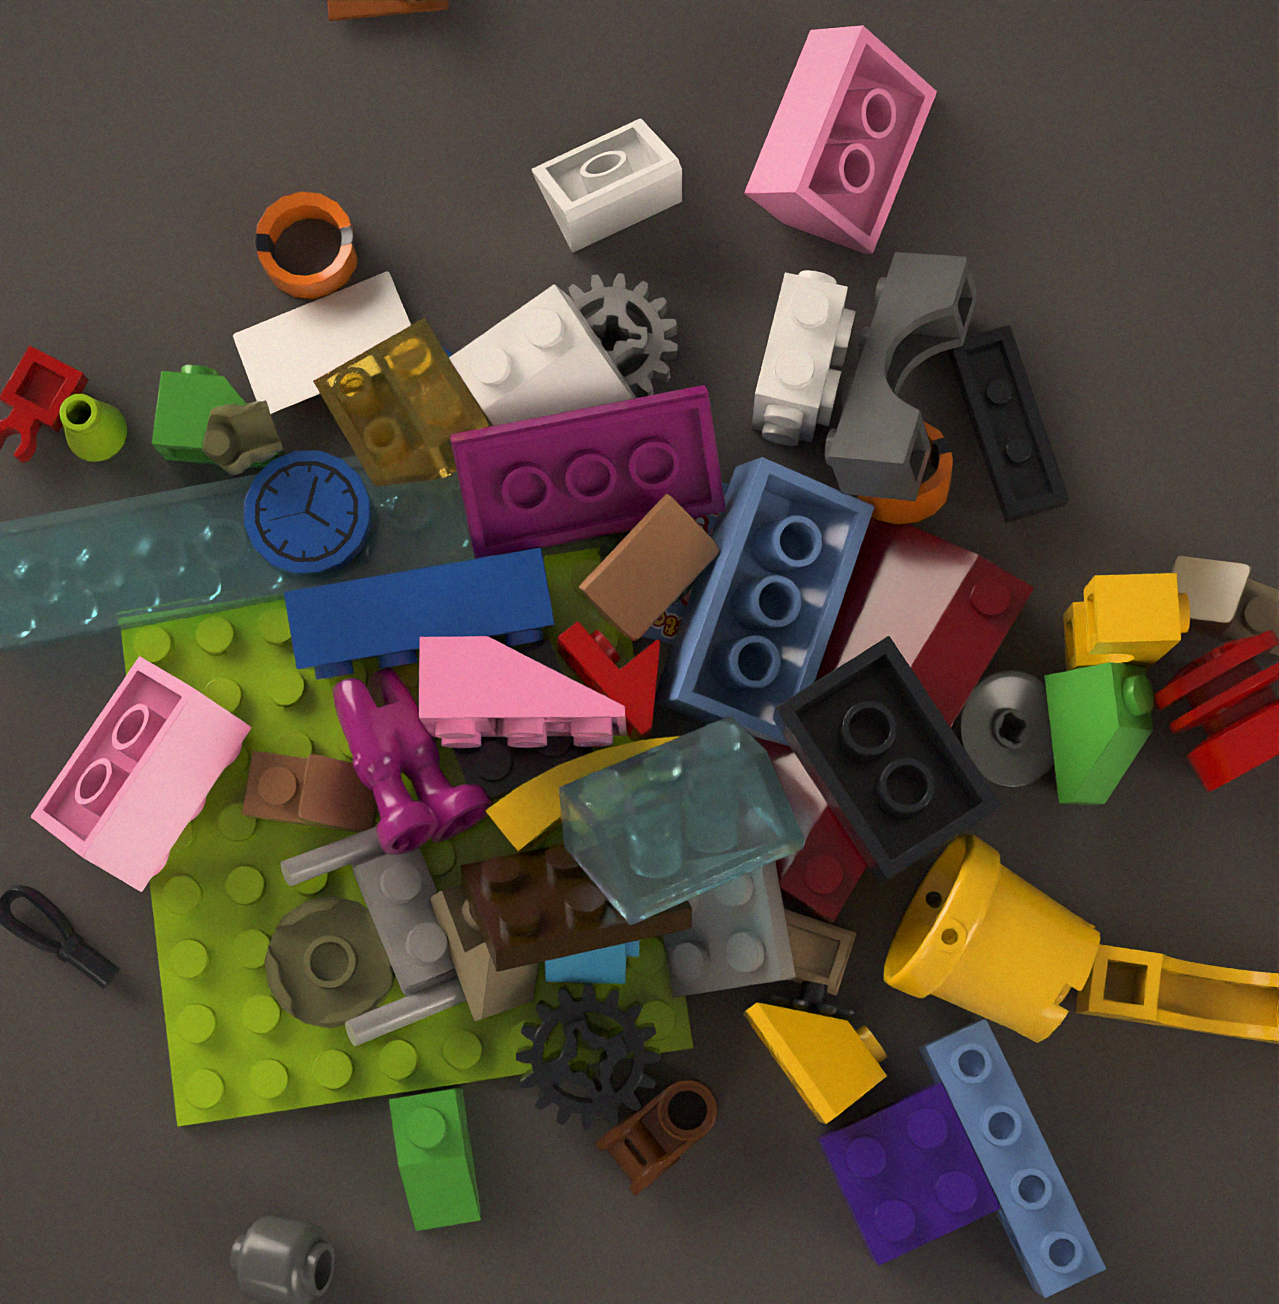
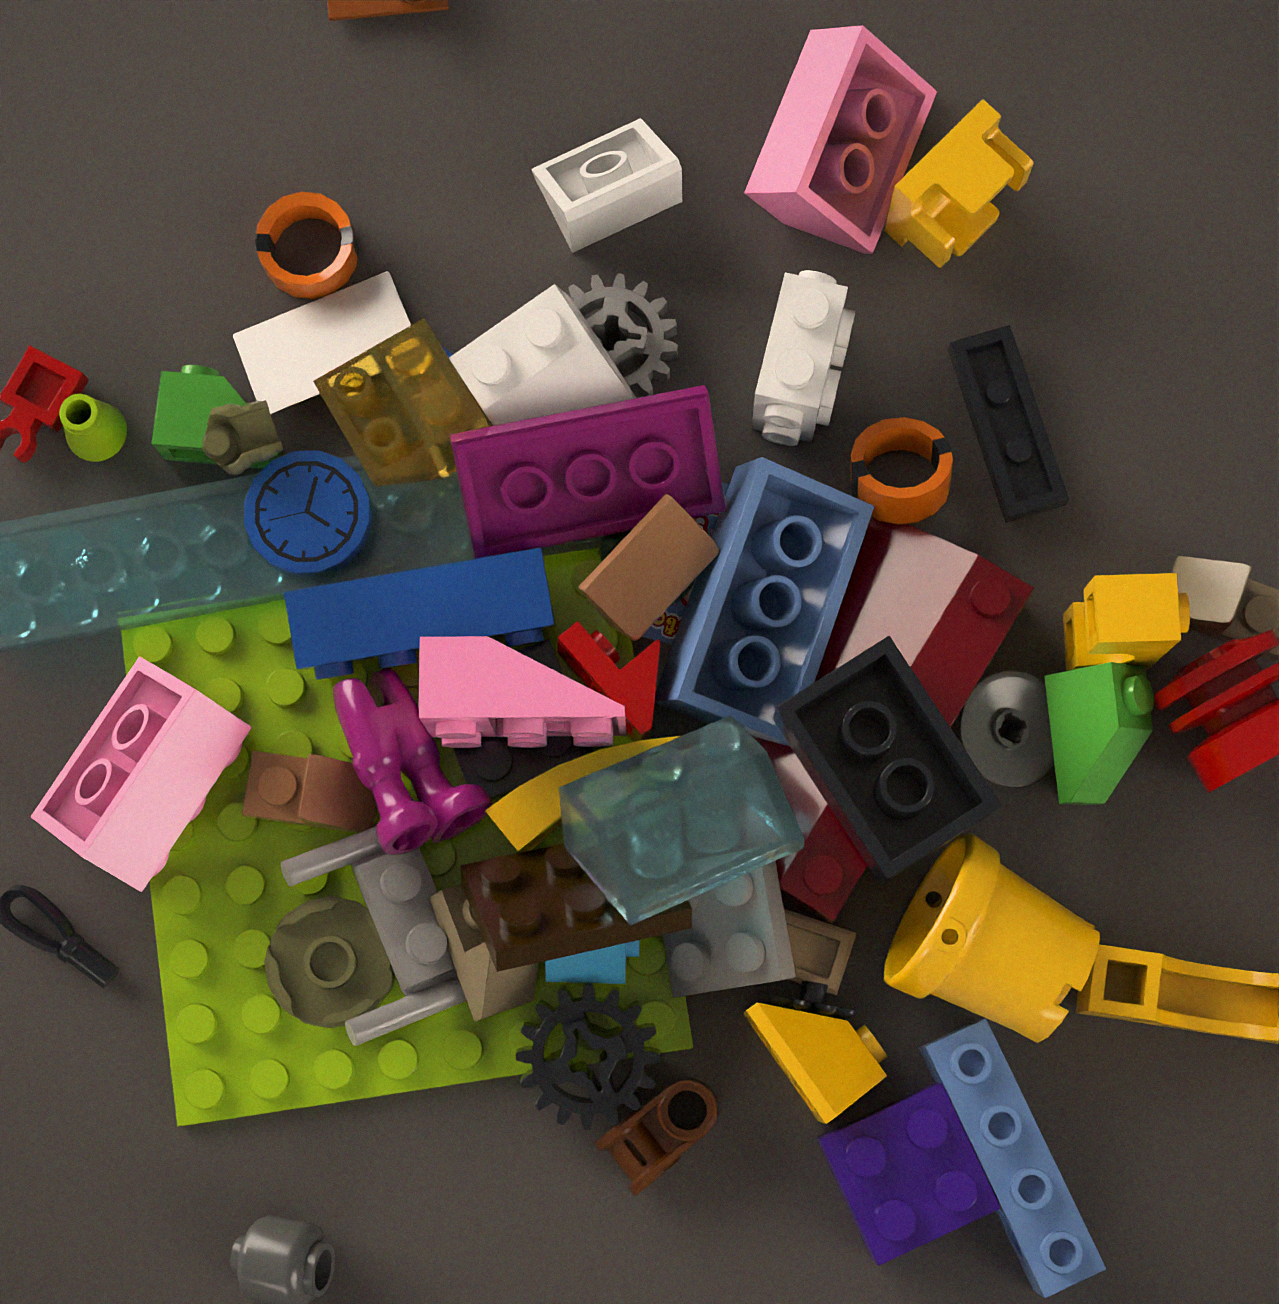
(436, 1158): bright green slope -> none
(918, 313): dark grey arch -> none
(948, 193): none -> yellow panel

